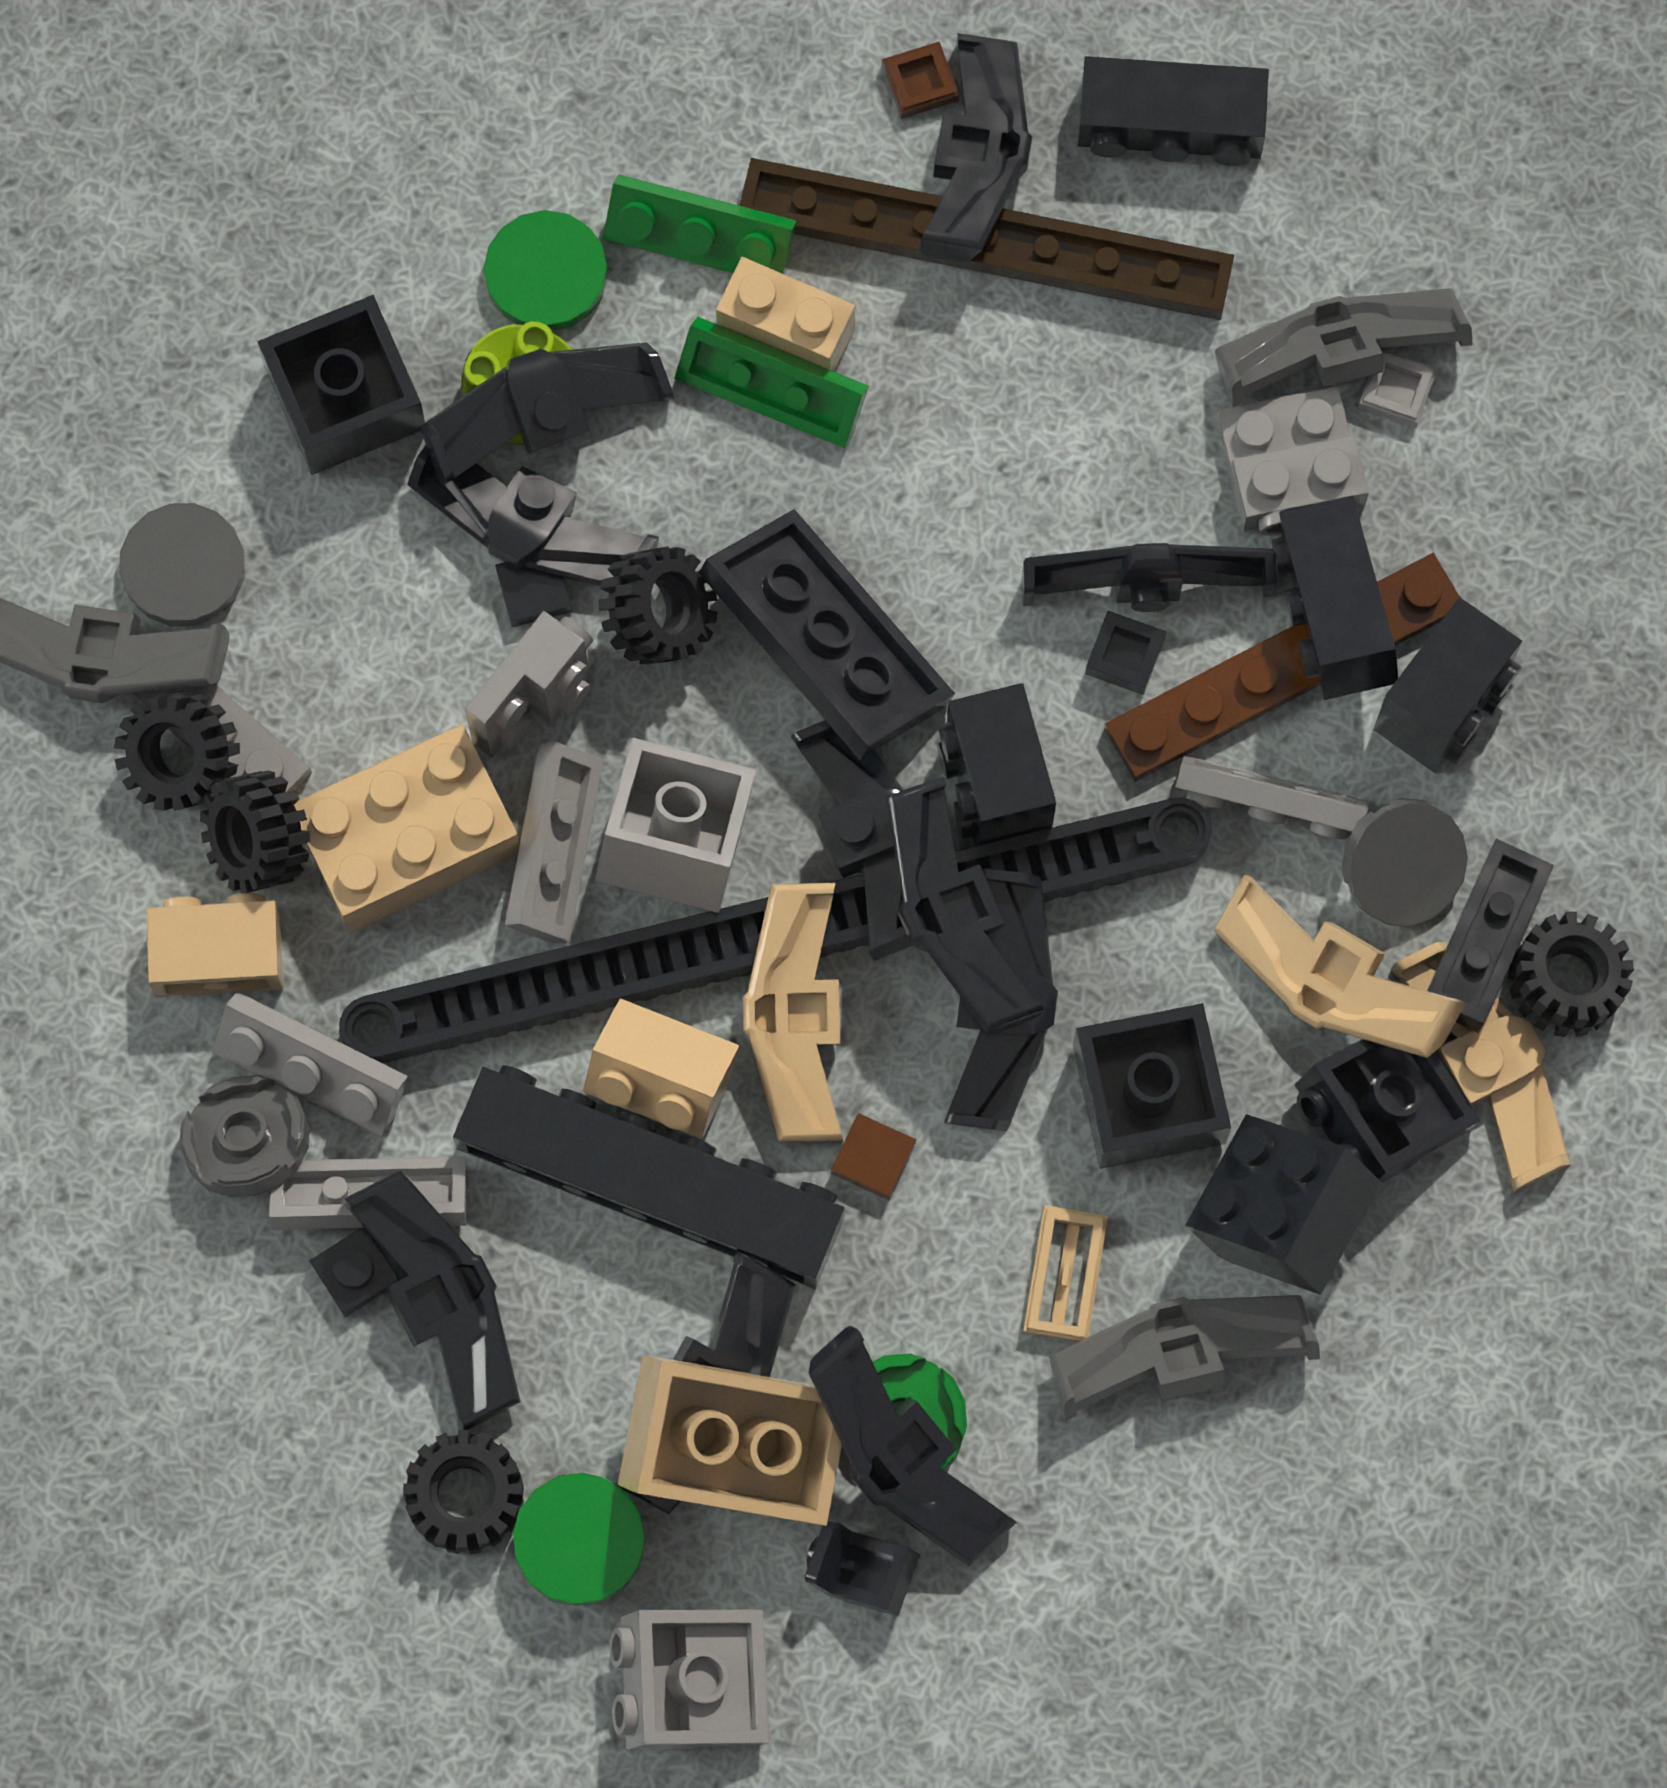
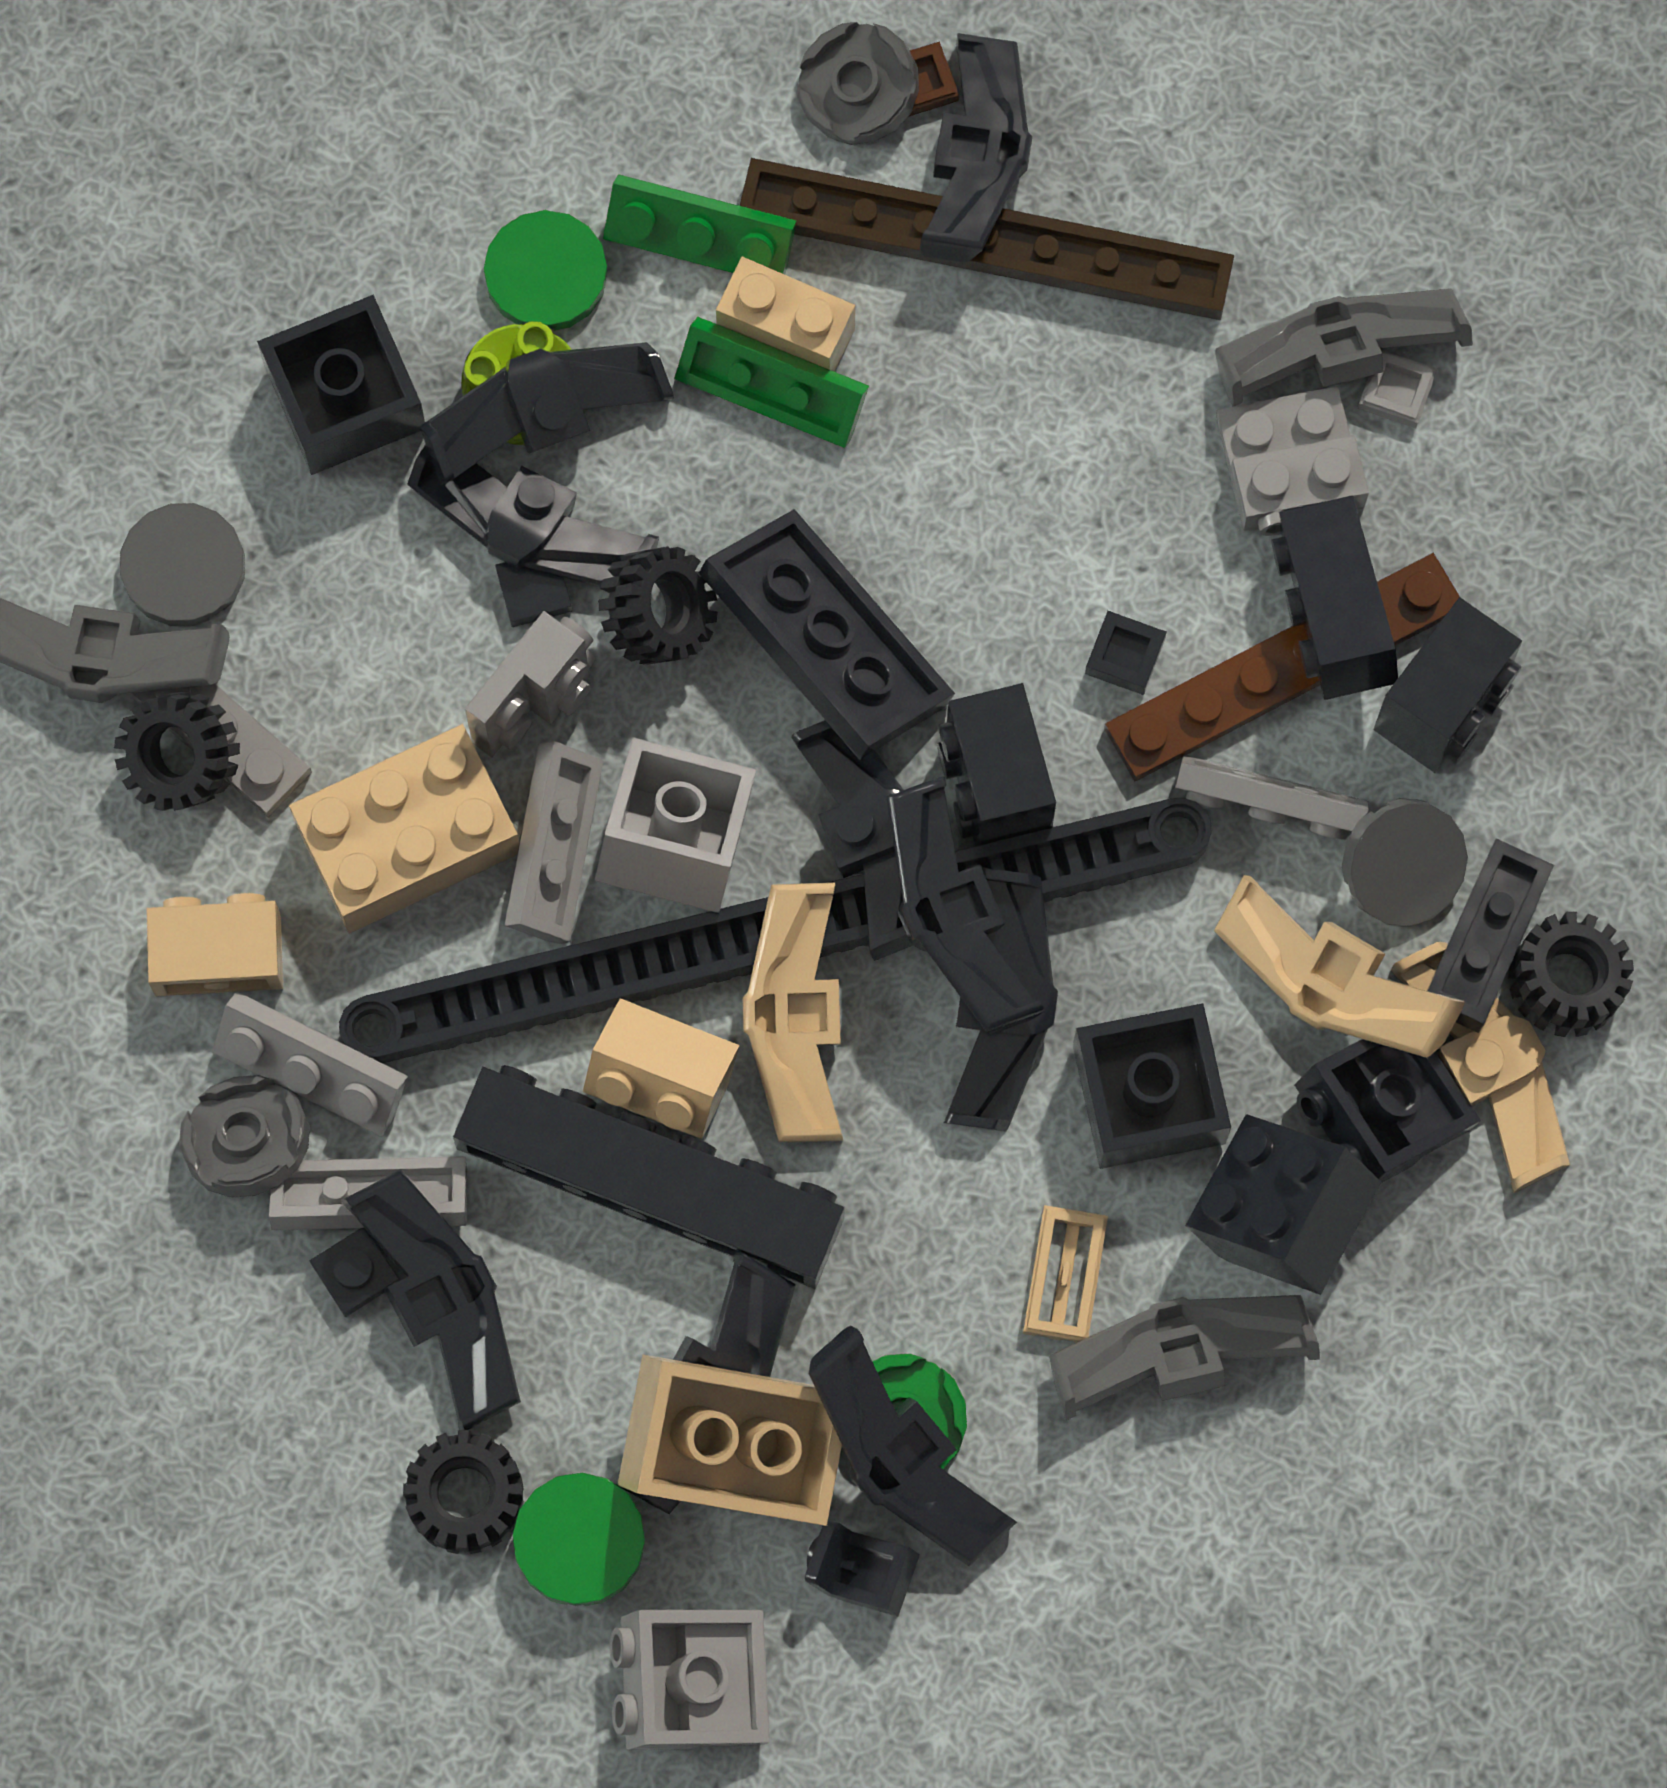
(254, 831): black tyre -> none
(858, 83): none -> dark grey tile
(873, 1156): reddish brown tile -> none
(1149, 572): black plate -> none
(1173, 109): black brick -> none

